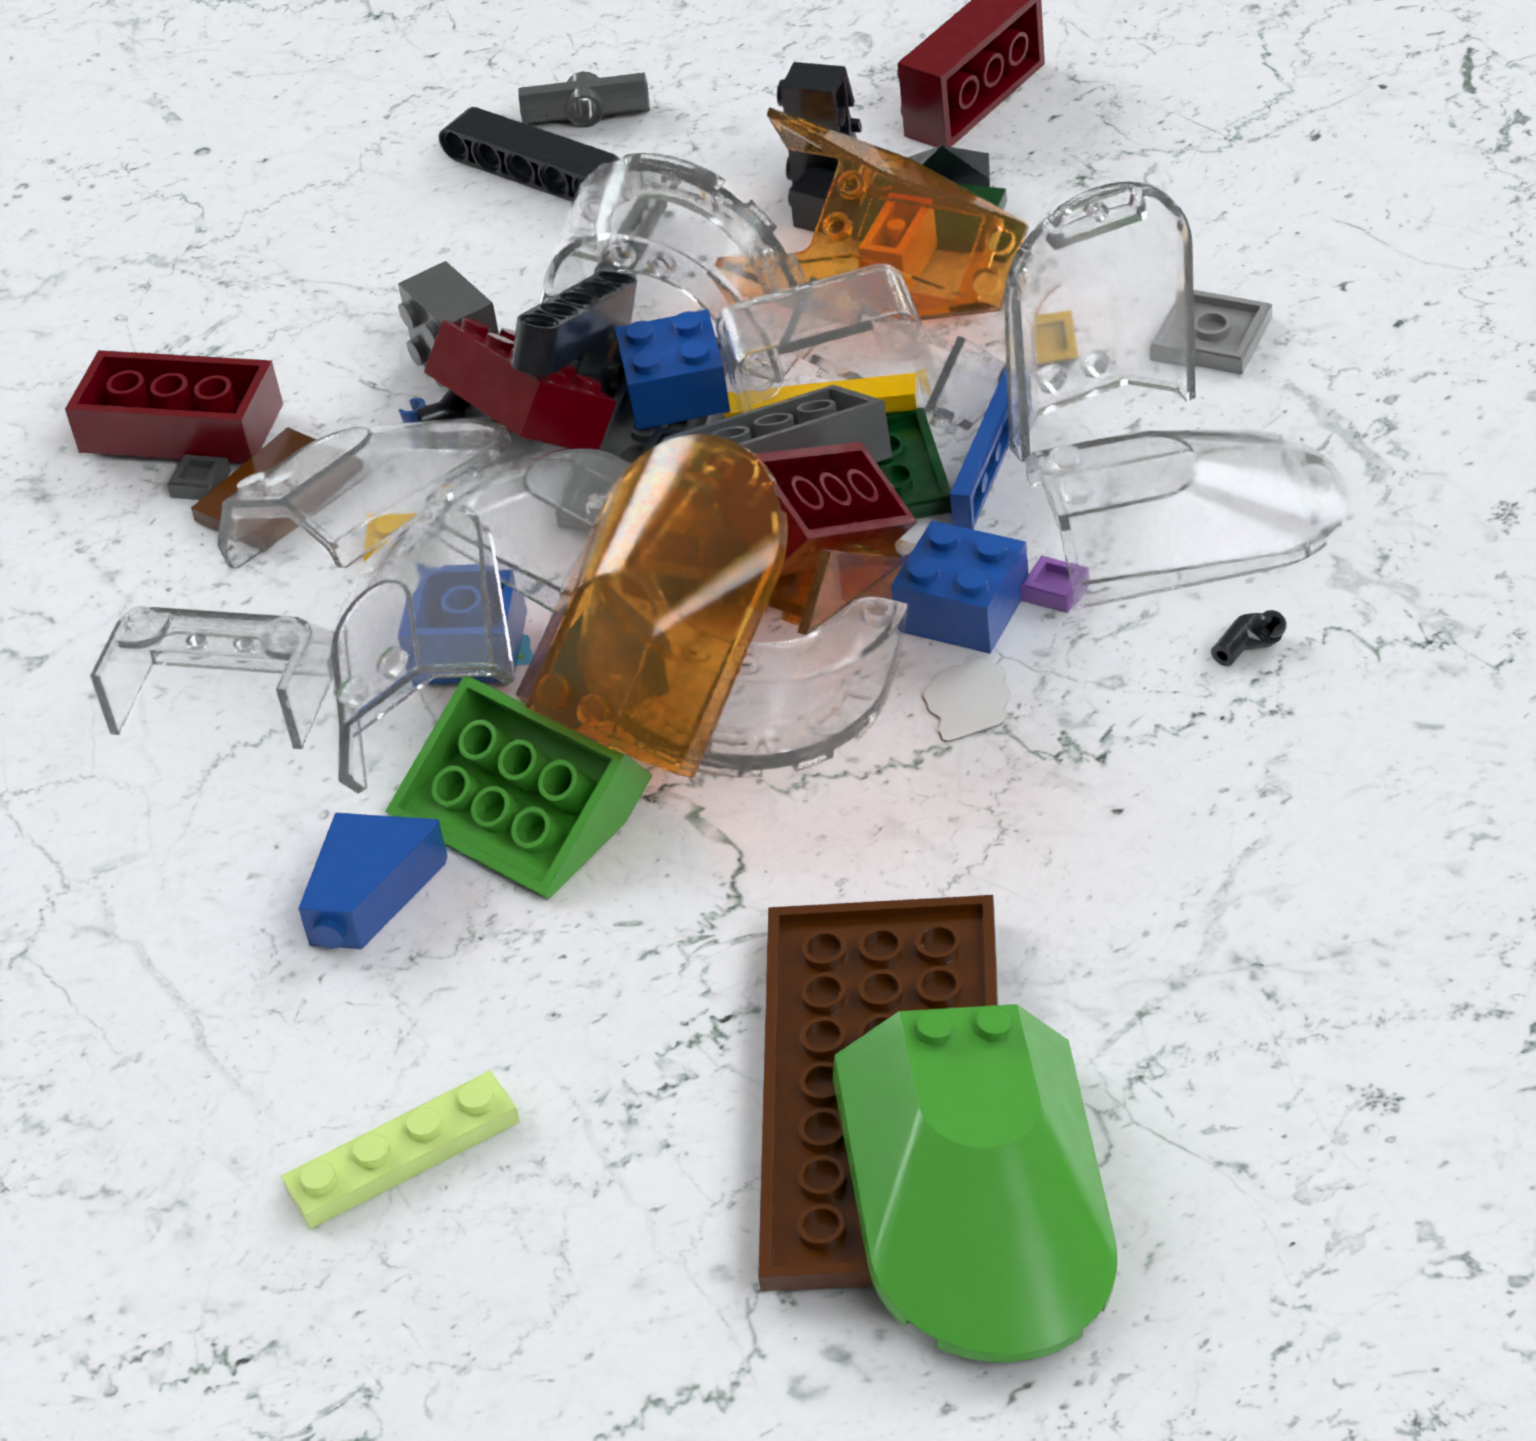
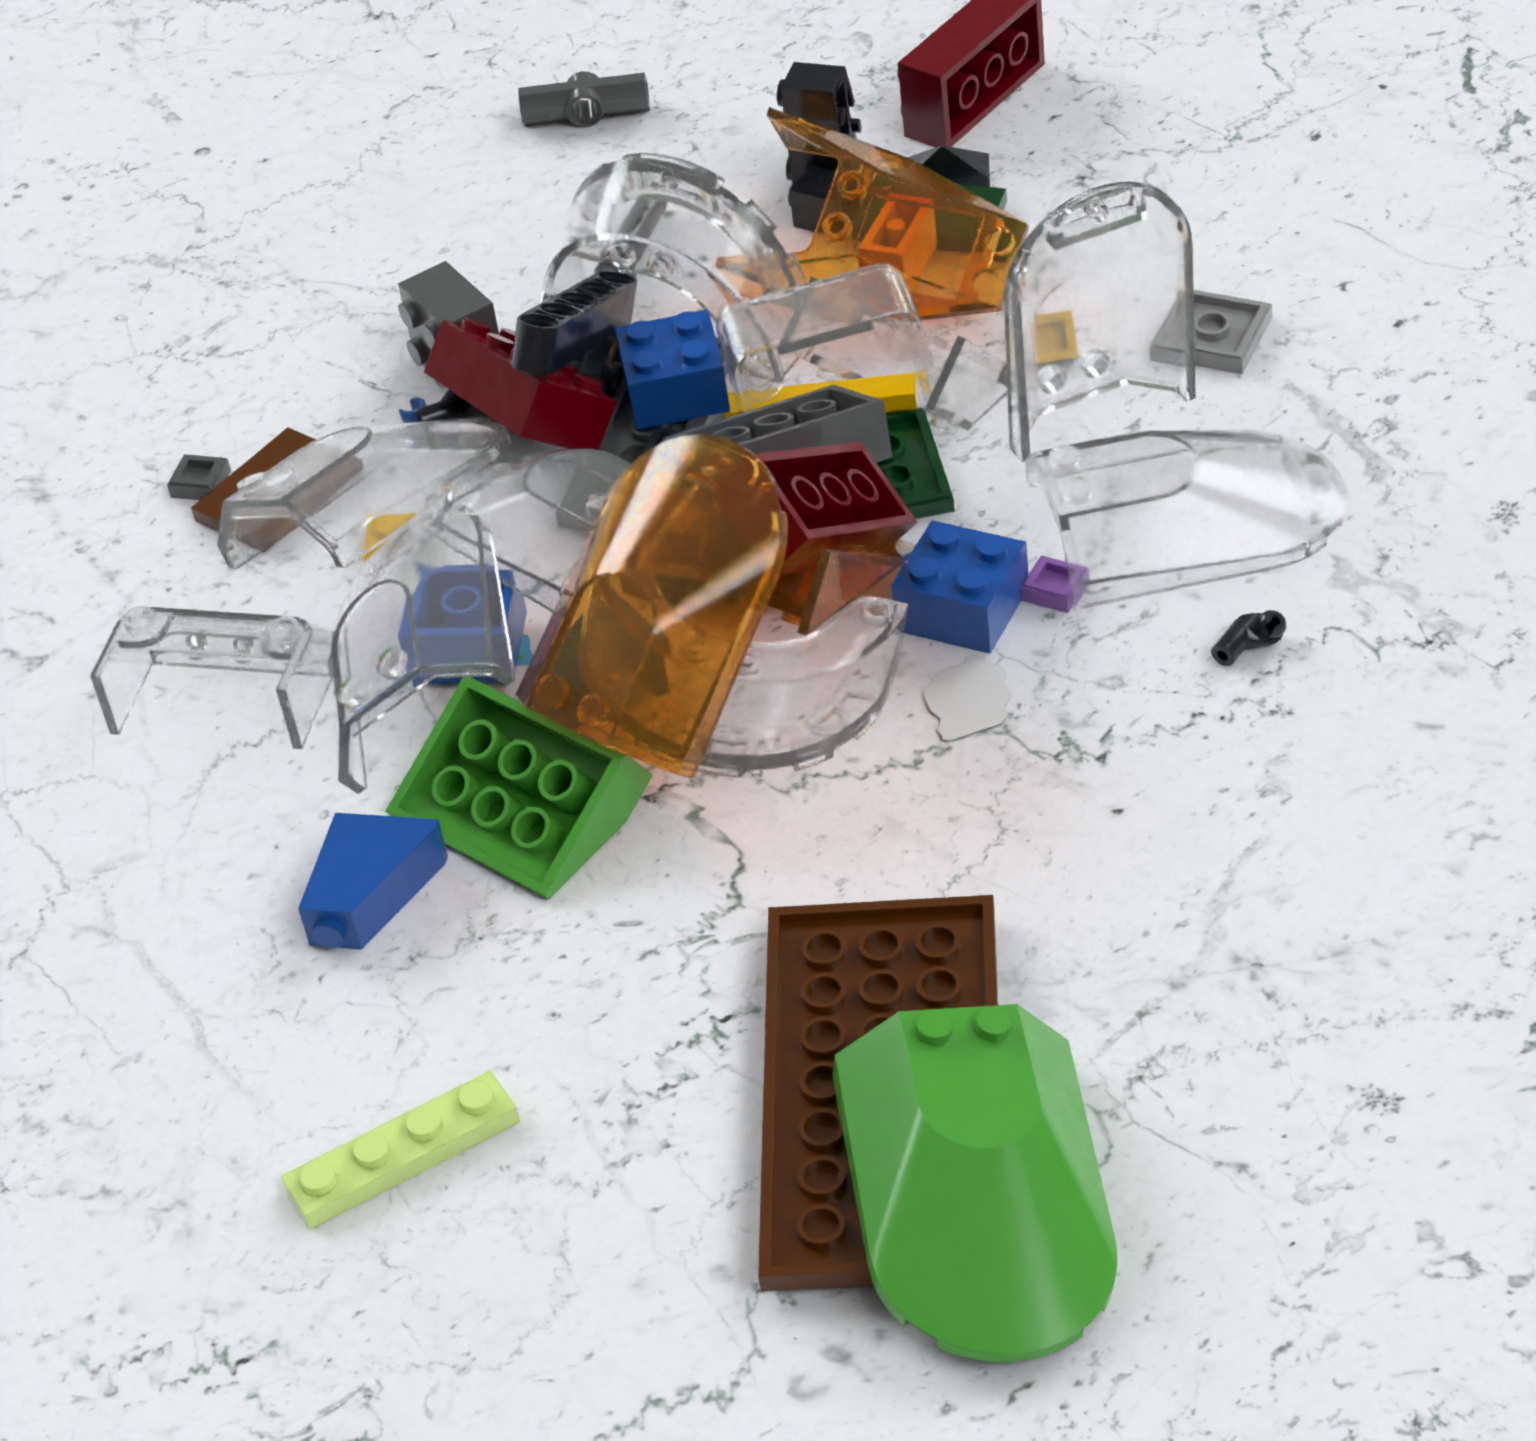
(174, 406): dark red brick -> none
(521, 152): black beam -> none
(982, 461): blue tile -> none

